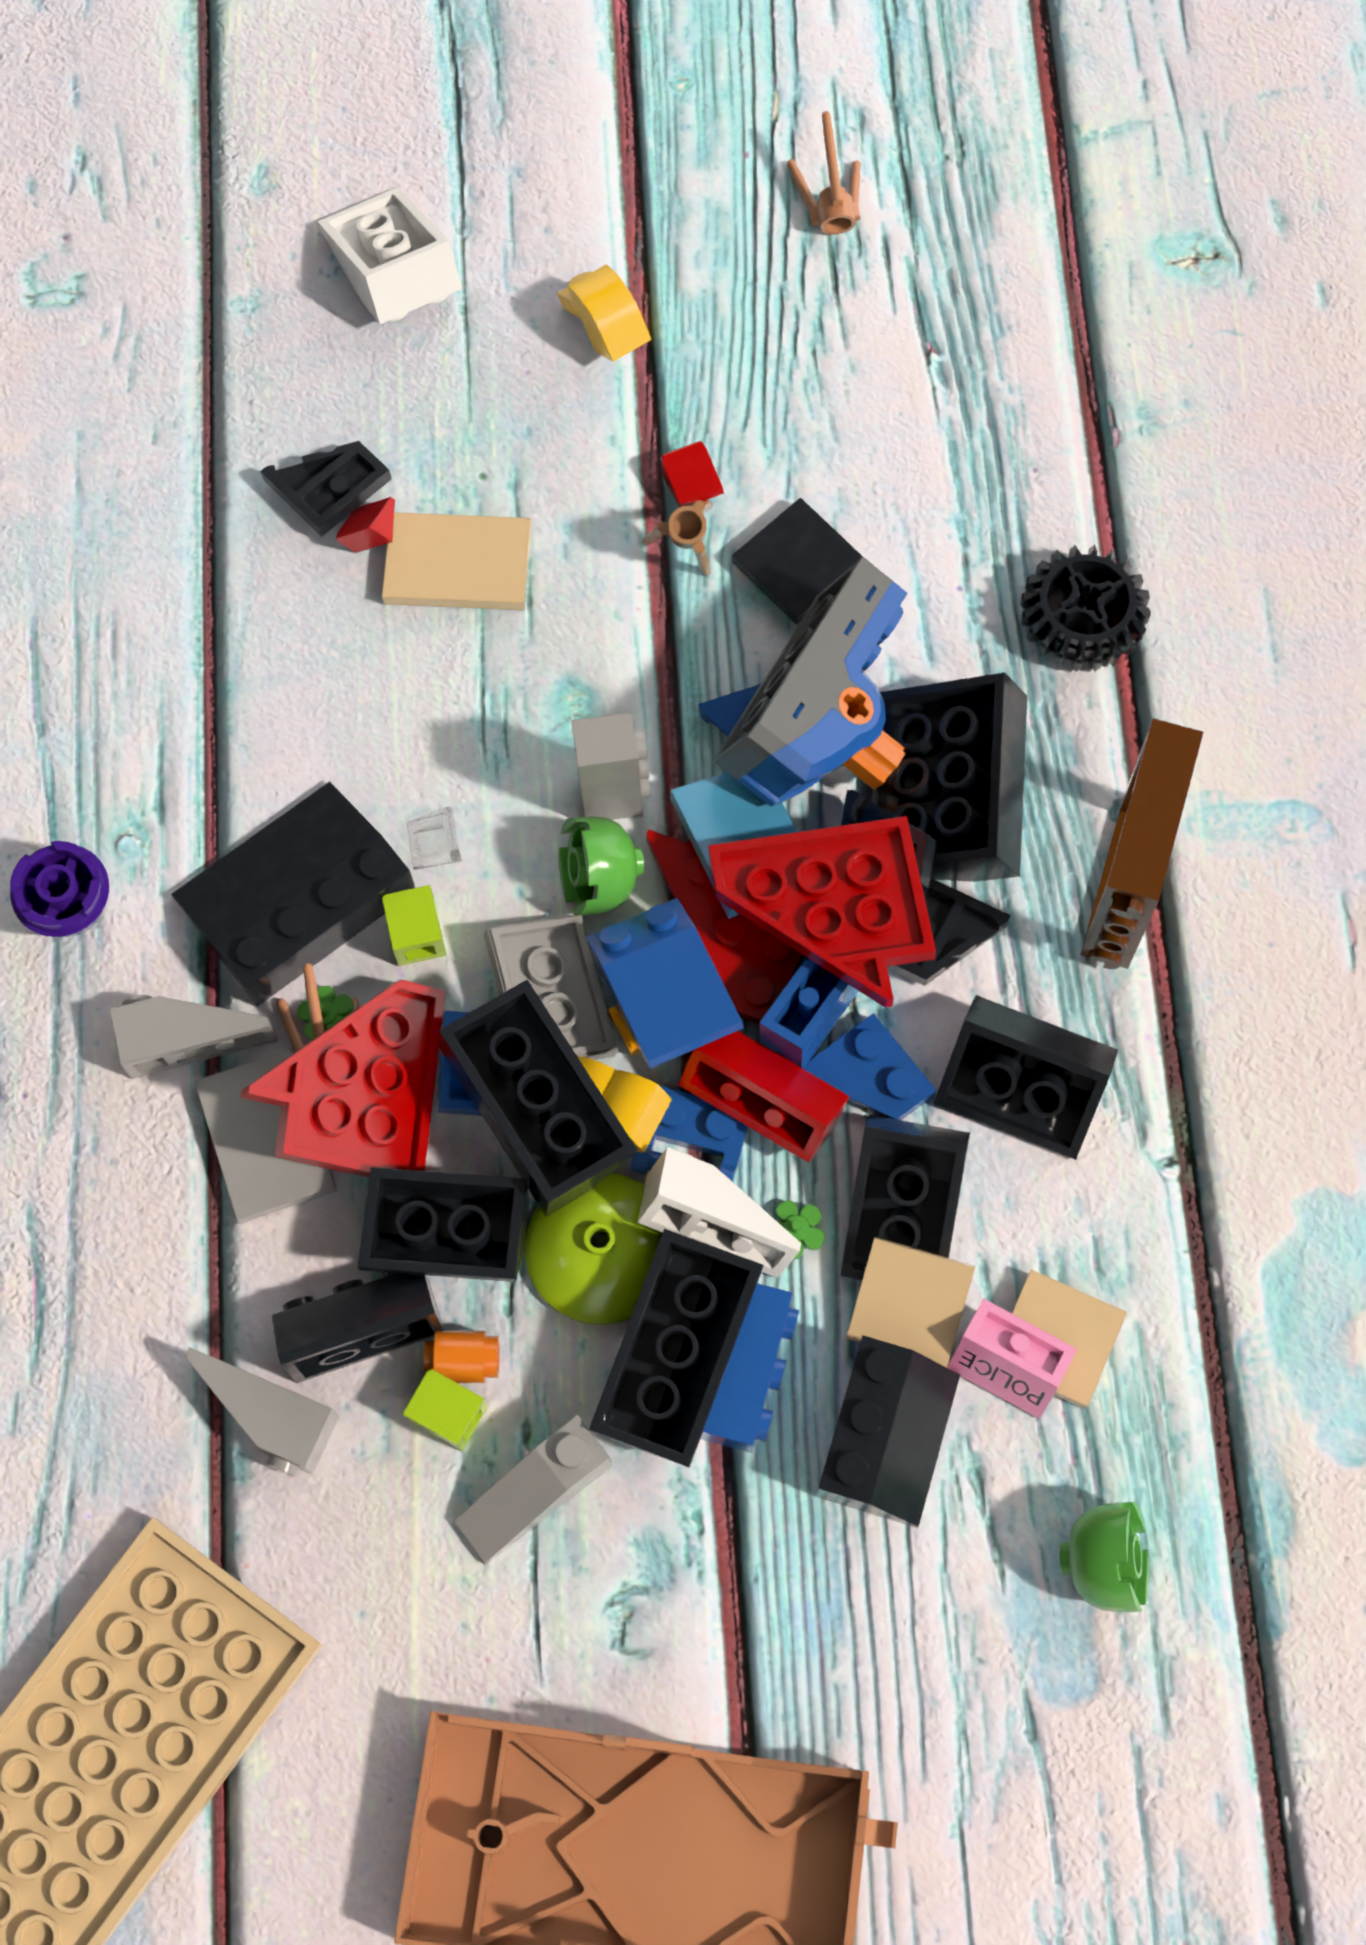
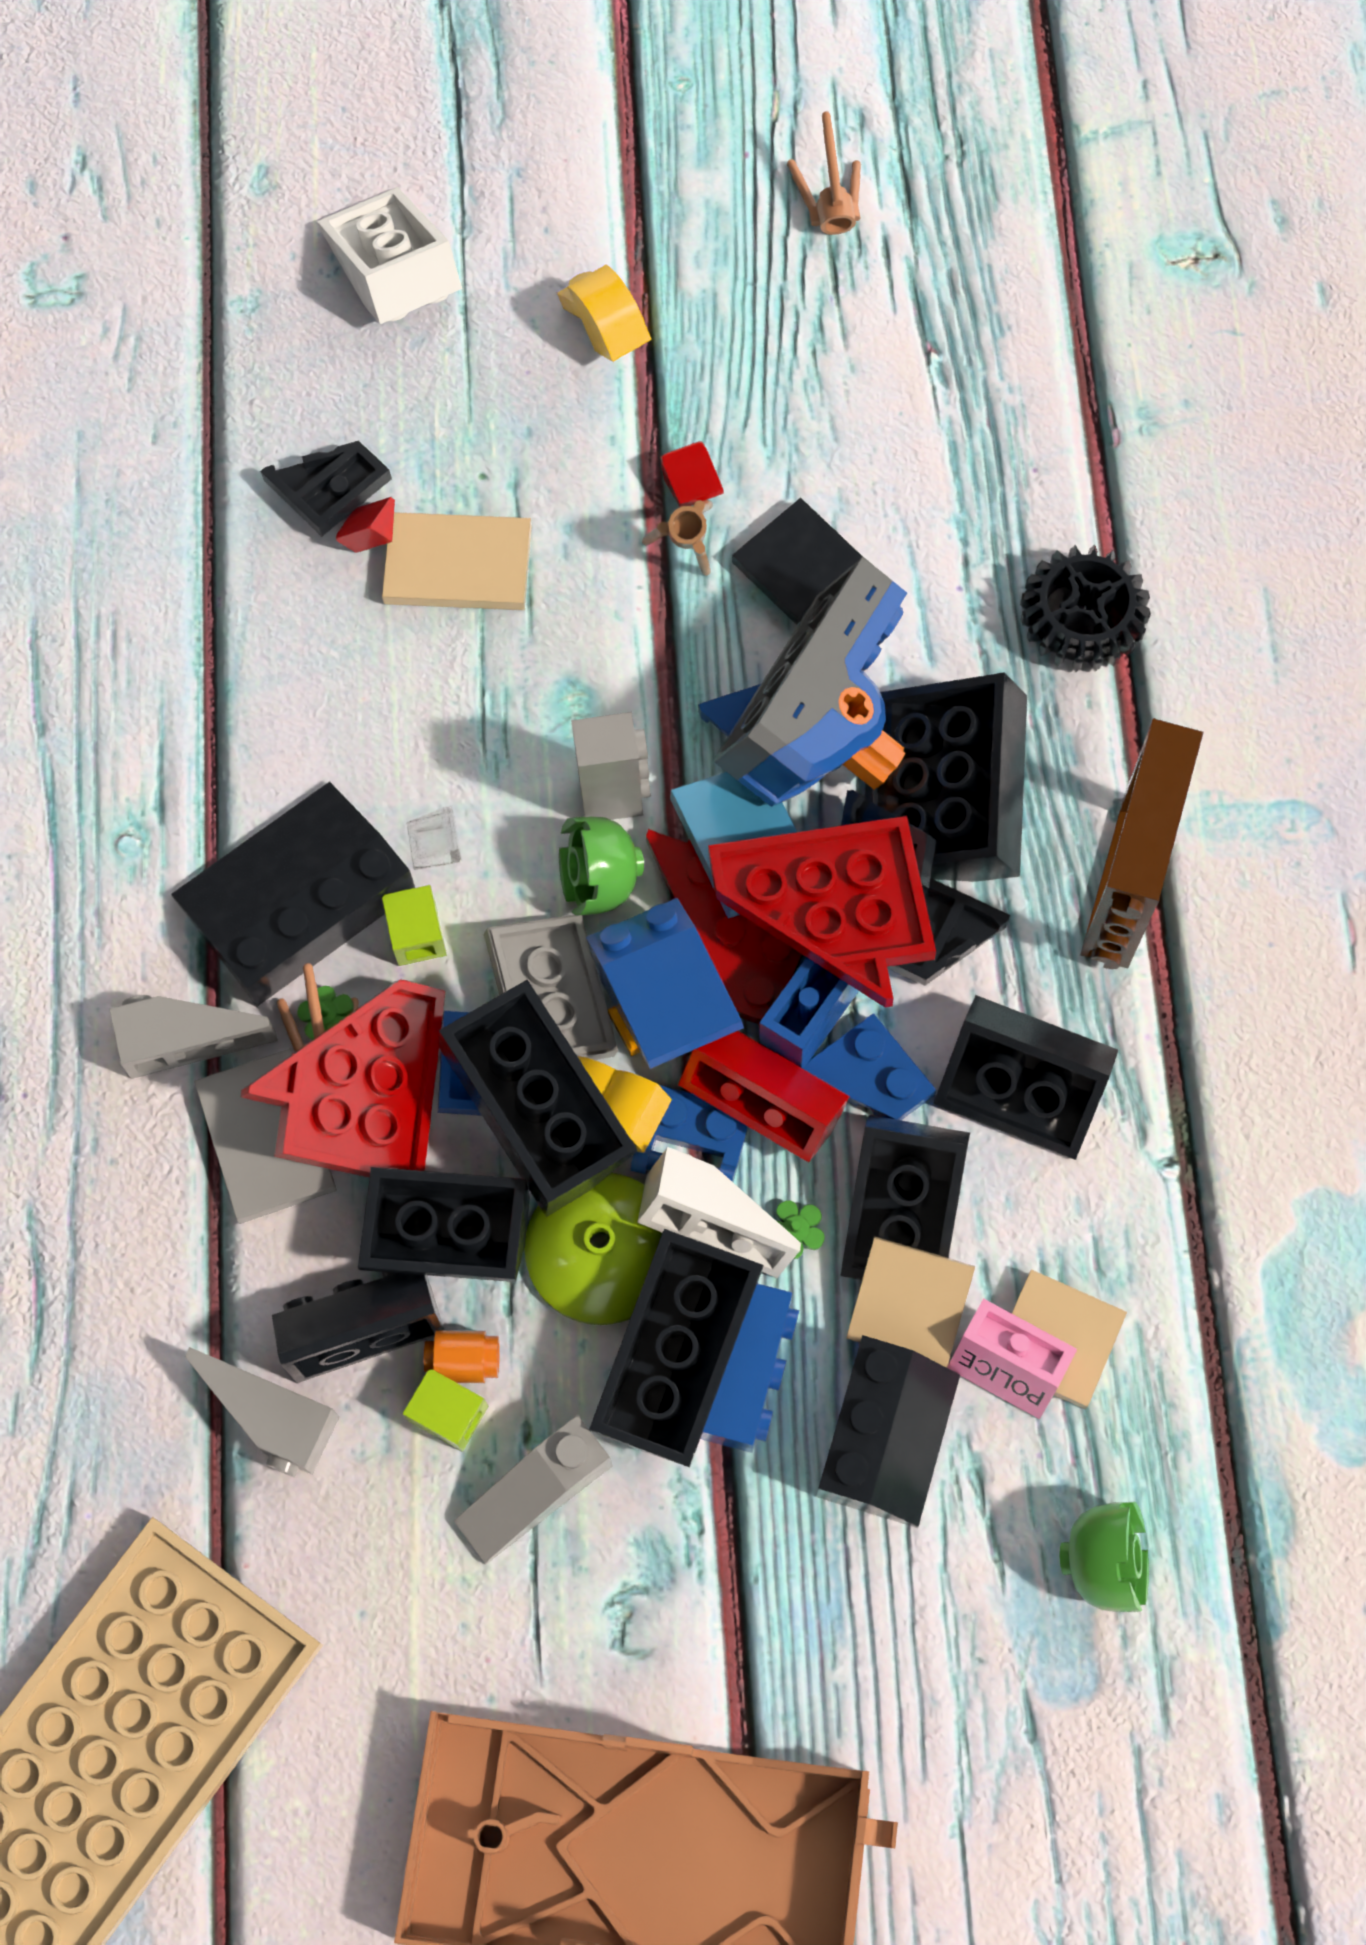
(59, 890): dark purple cone -> none

